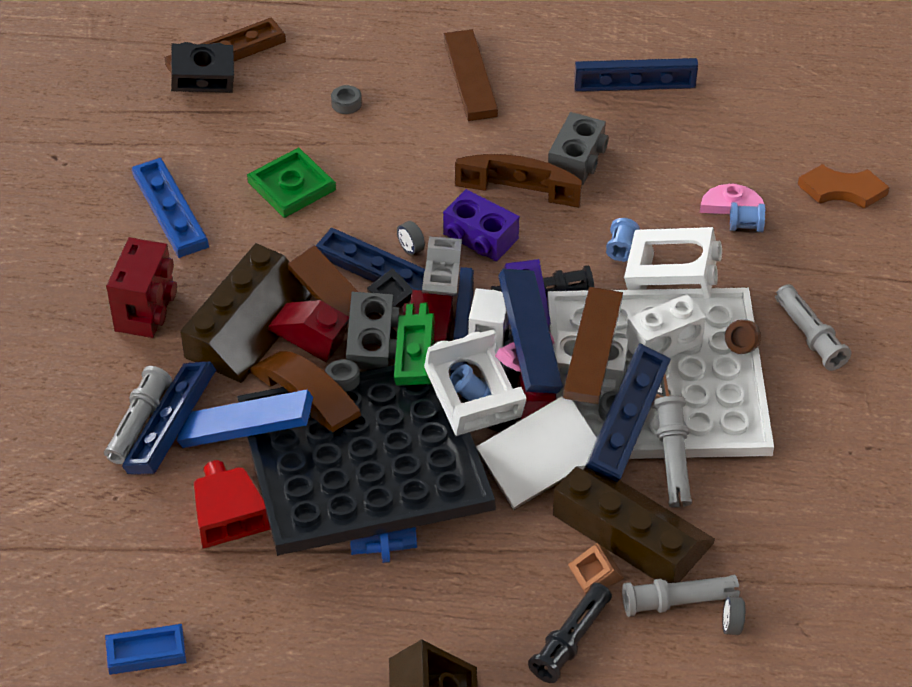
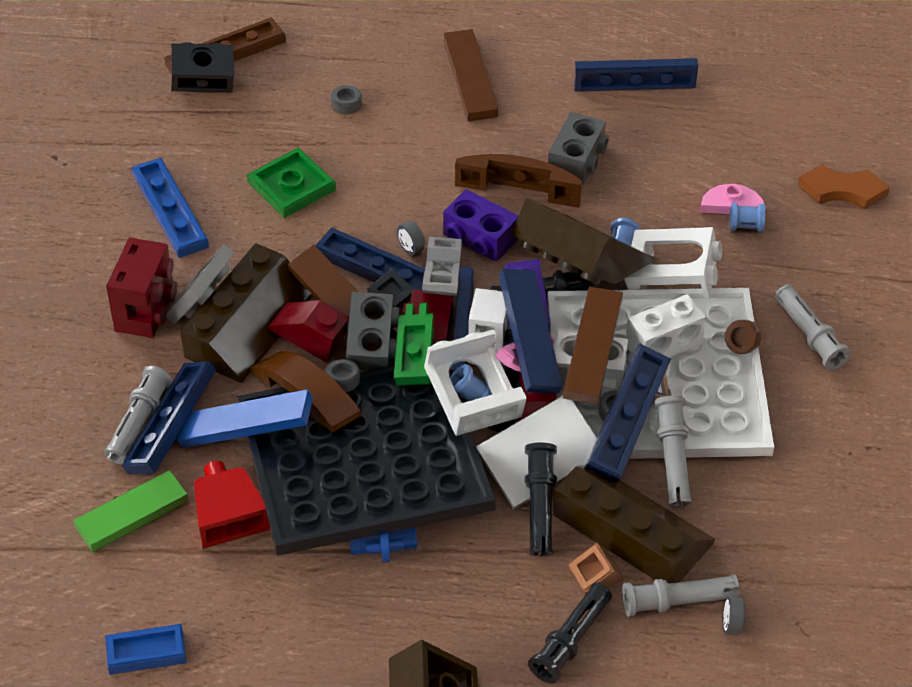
(130, 511): none -> bright green tile
(201, 285): none -> light grey plate
(540, 481): none -> black pin
(576, 245): none -> dark brown slope

